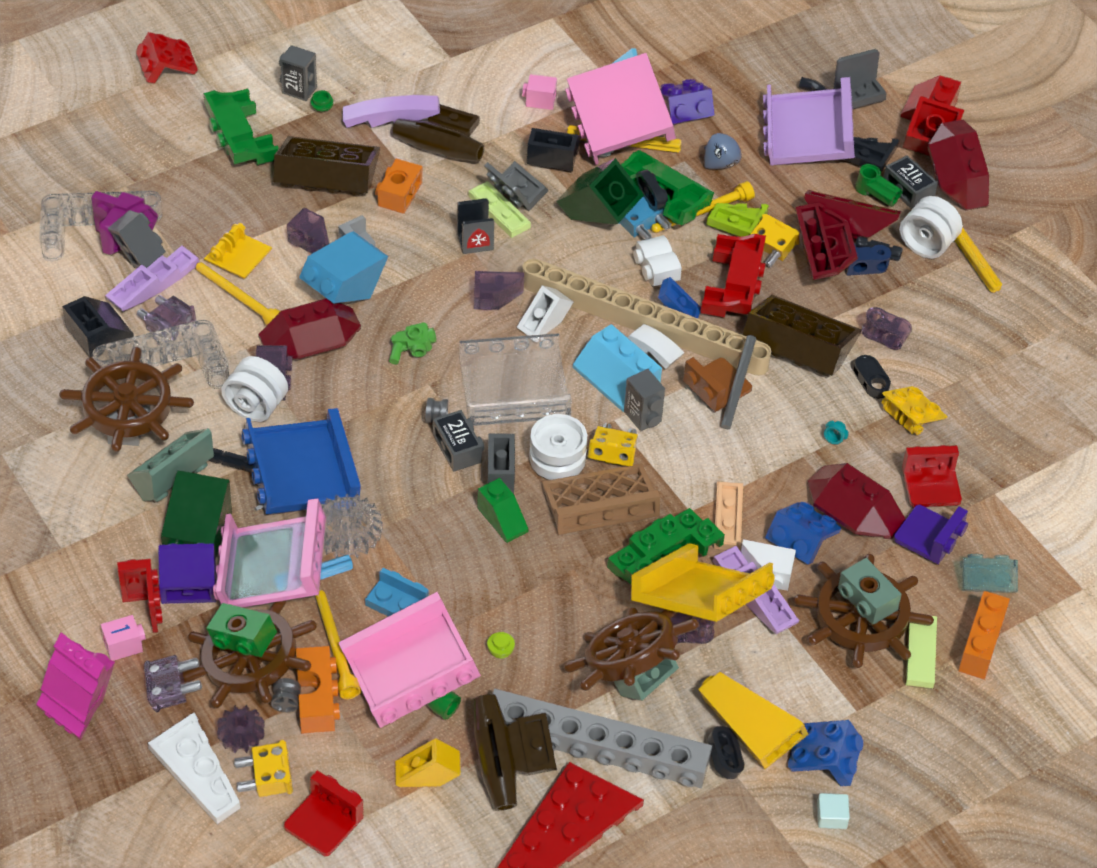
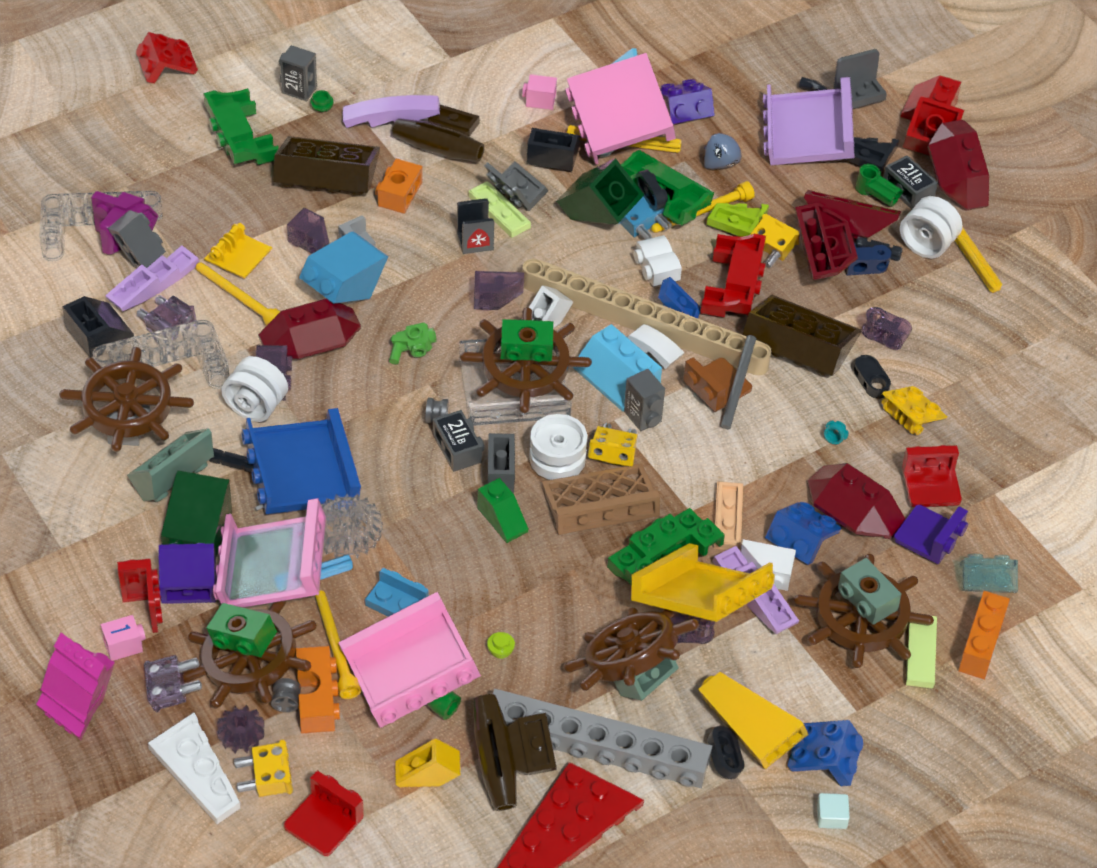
(526, 347): none -> reddish brown brick

